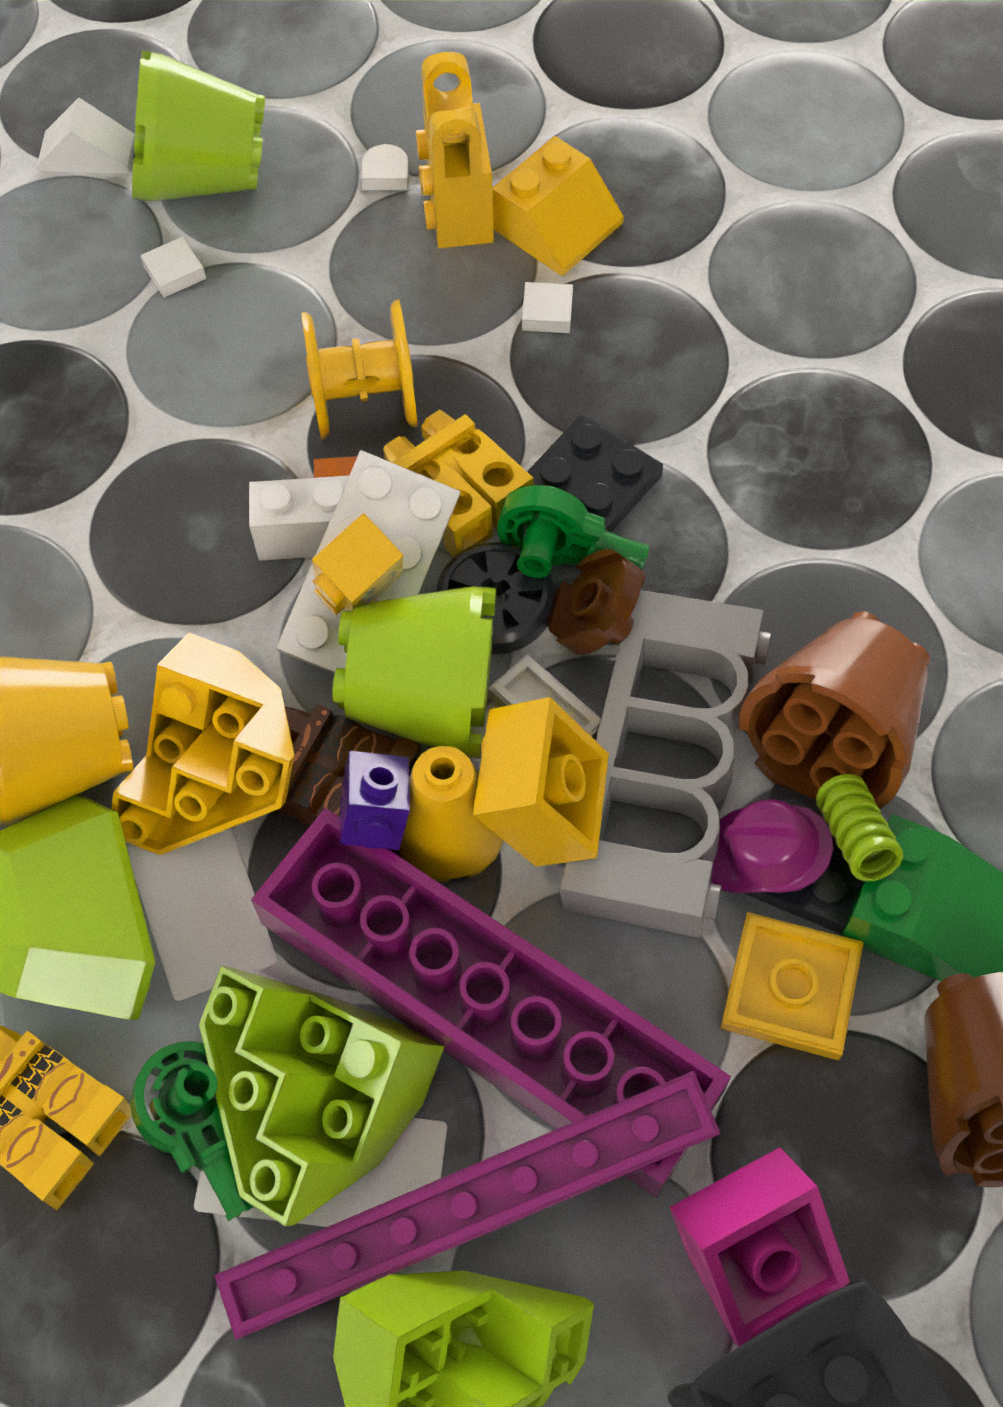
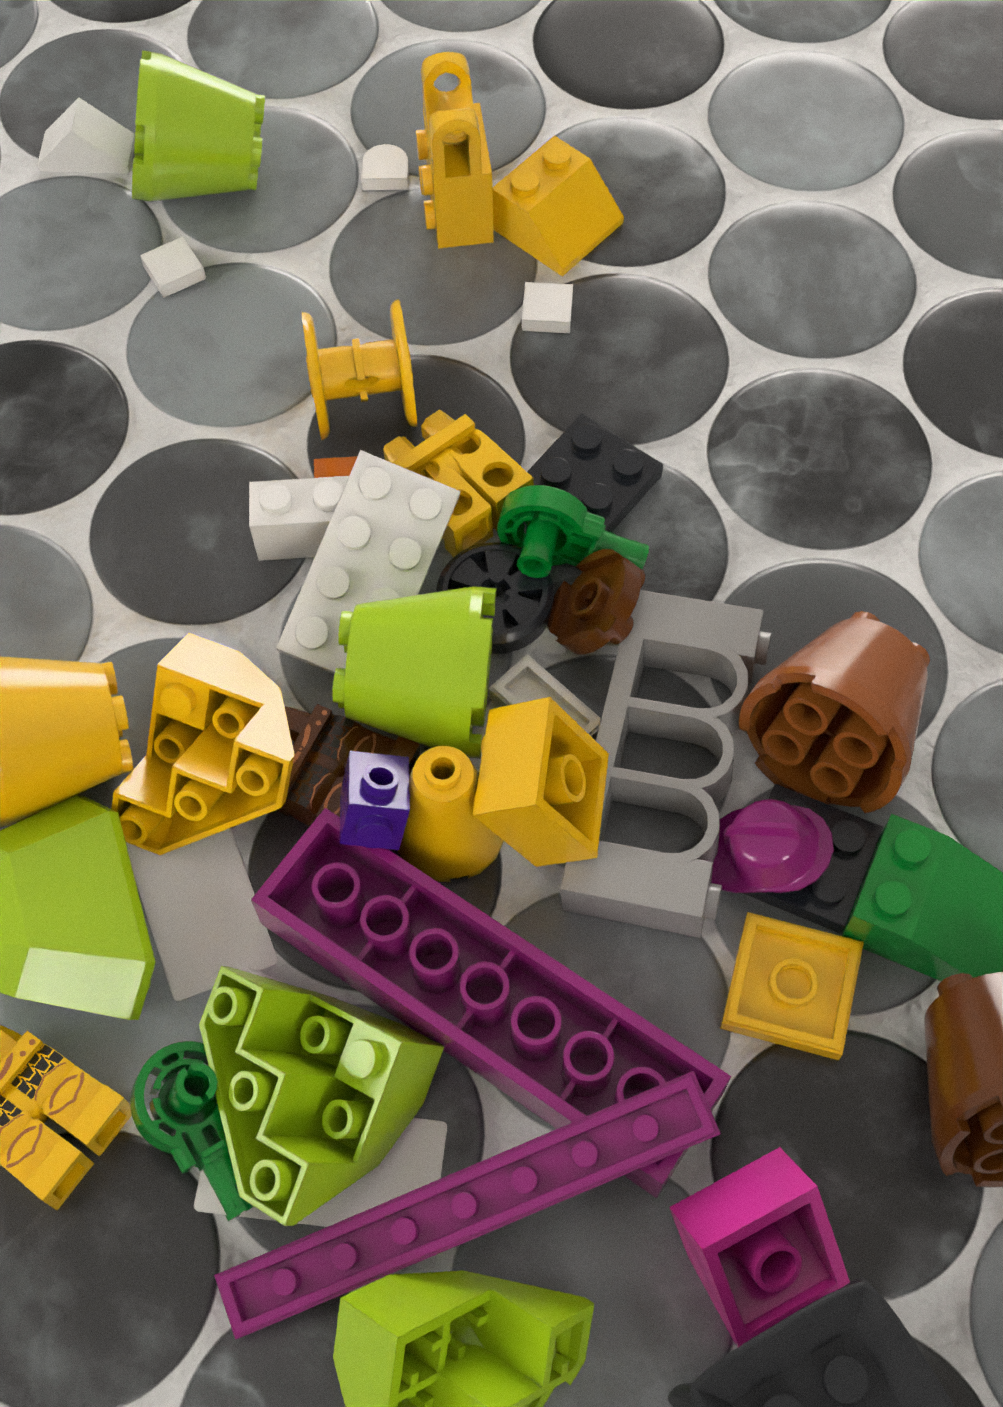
(356, 566): yellow brick -> none
(859, 827): lime piece -> none

